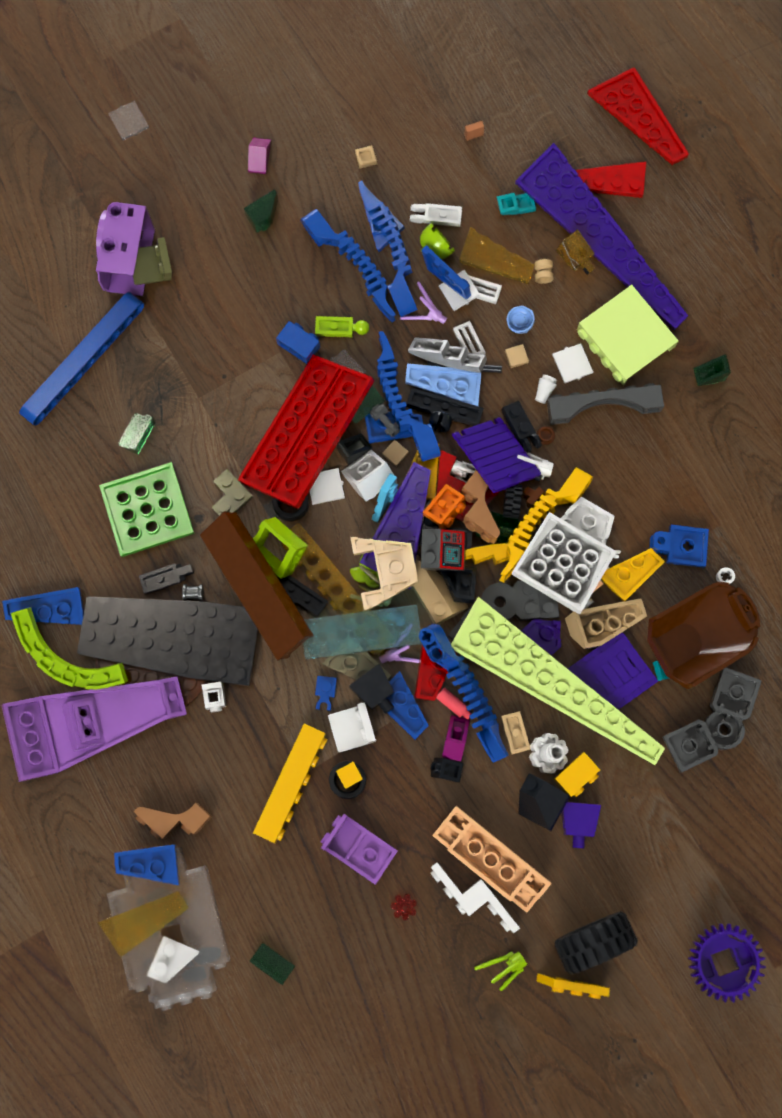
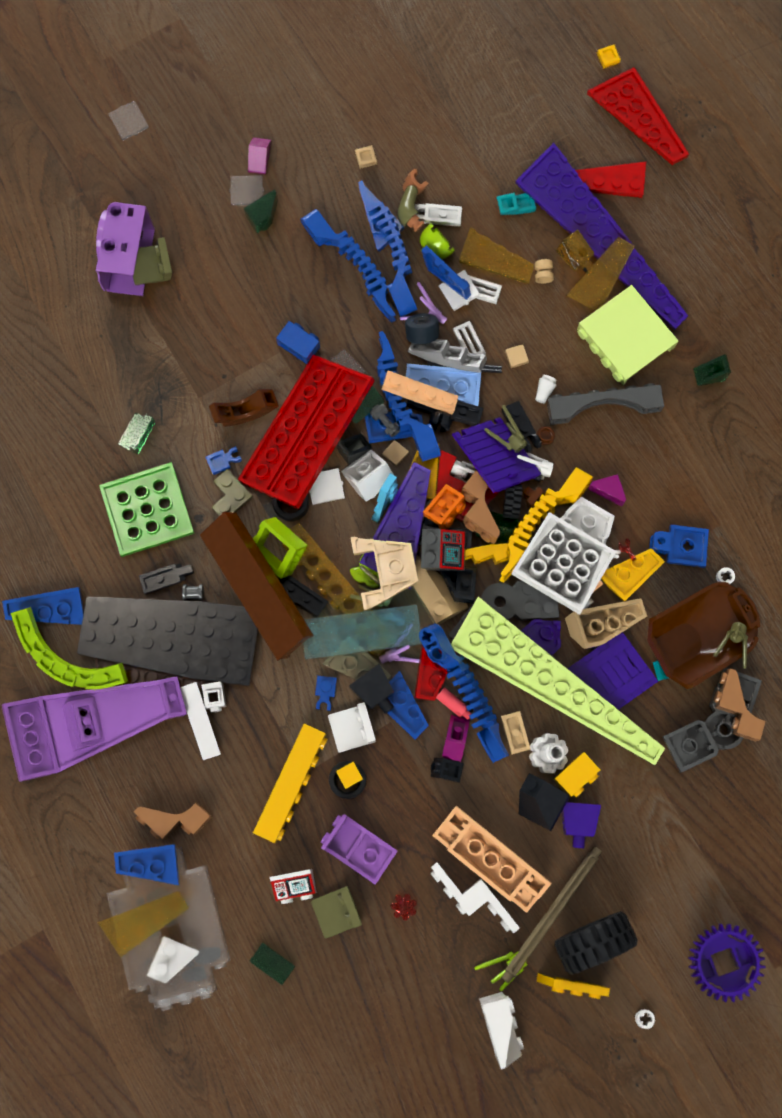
(81, 359): blue beam -> none
(199, 721): none -> white sticker
(220, 461): none -> plate
(245, 410): none -> reddish brown arch
(246, 189): none -> clear piece
(293, 885): none -> slope
(336, 912): none -> olive bracket
(339, 326): lime plate -> none
(406, 211): none -> piece
(419, 392): none -> light nougat plate
(422, 328): none -> black wheel
(474, 130): nougat tile -> none
(501, 1026): none -> white slope
(516, 440): none -> olive plant
(520, 319): light blue hair -> none
(551, 915): none -> dark tan piece
(572, 363): white piece -> none
(599, 280): none -> clear yellow wing
(608, 56): none -> yellow tile
(610, 489): none -> magenta slope
(627, 549): none -> clear red hand
(648, 1024): none -> white bush
(732, 701): none -> medium nougat arch
(736, 634): none -> olive plant

